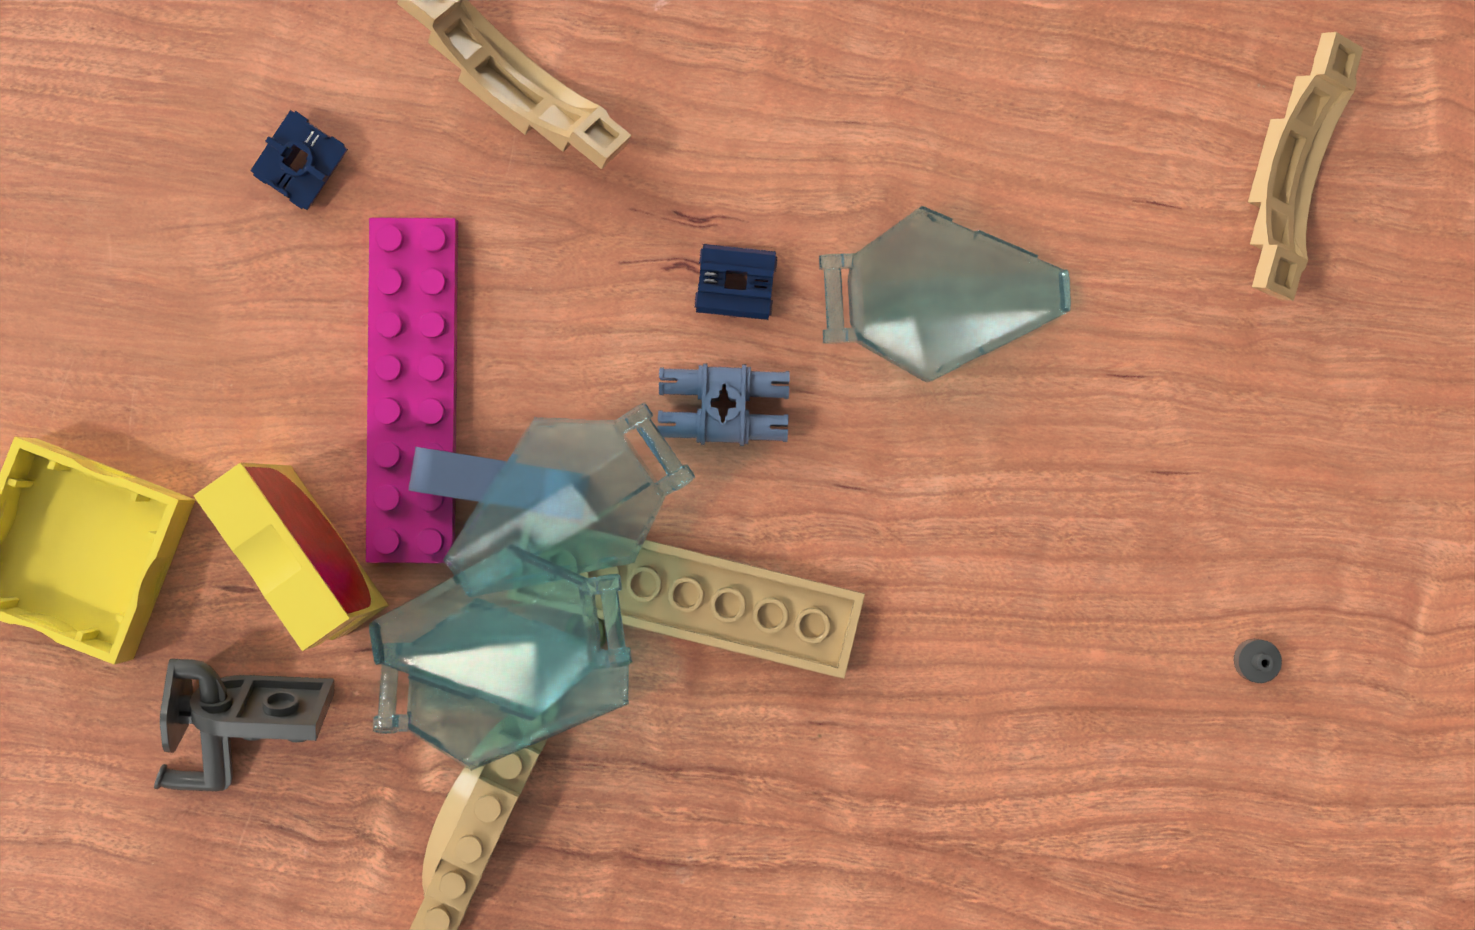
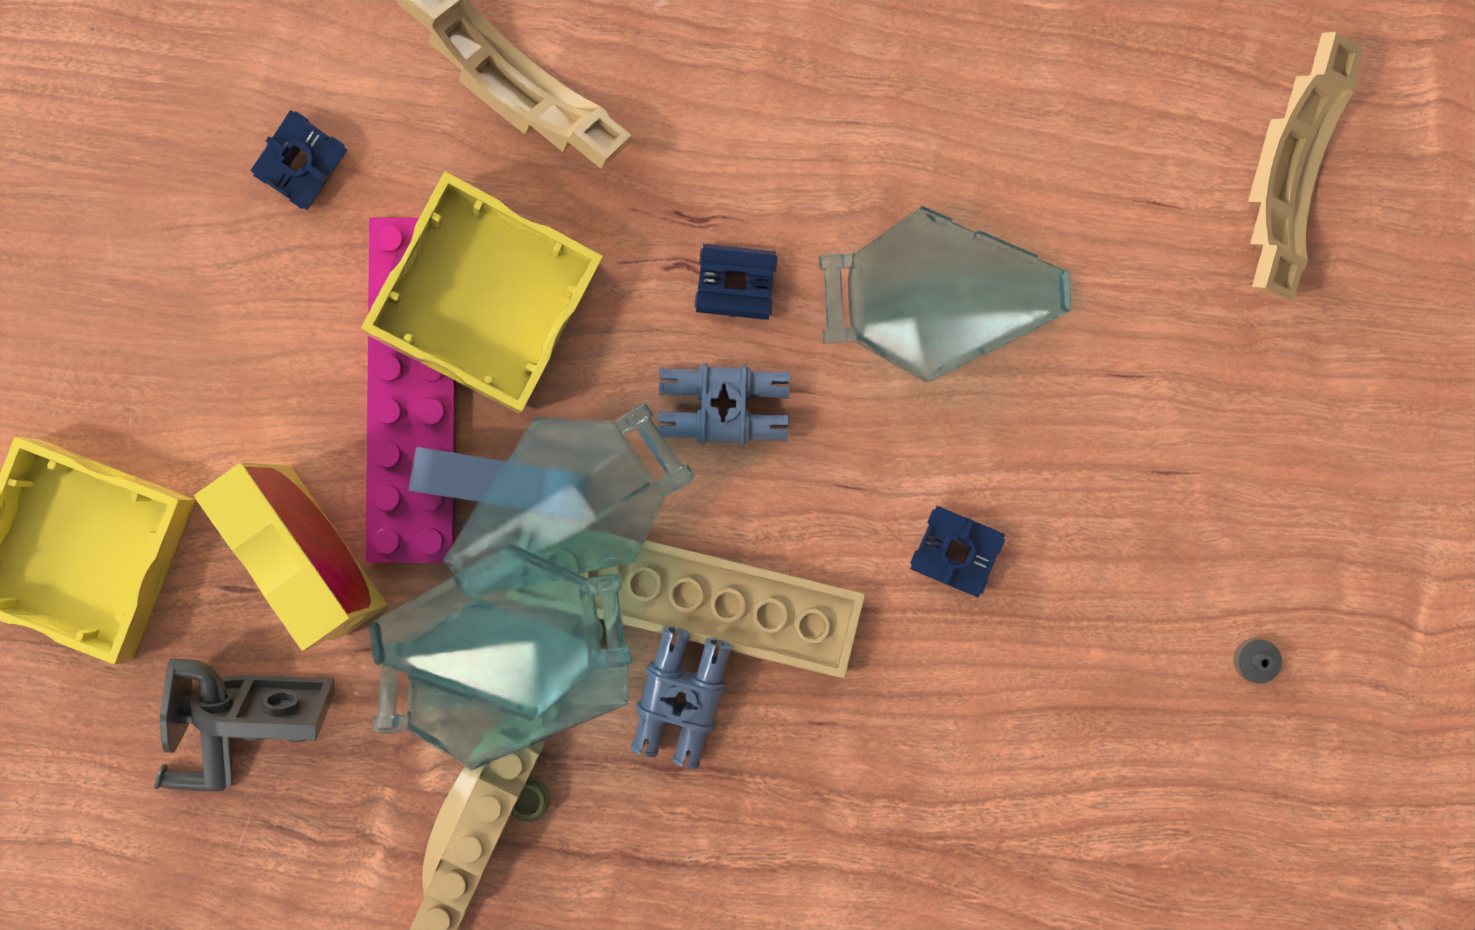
(481, 293): none -> light yellow tile
(532, 801): none -> olive plate
(660, 695): none -> sand blue pin
(967, 576): none -> dark blue piece

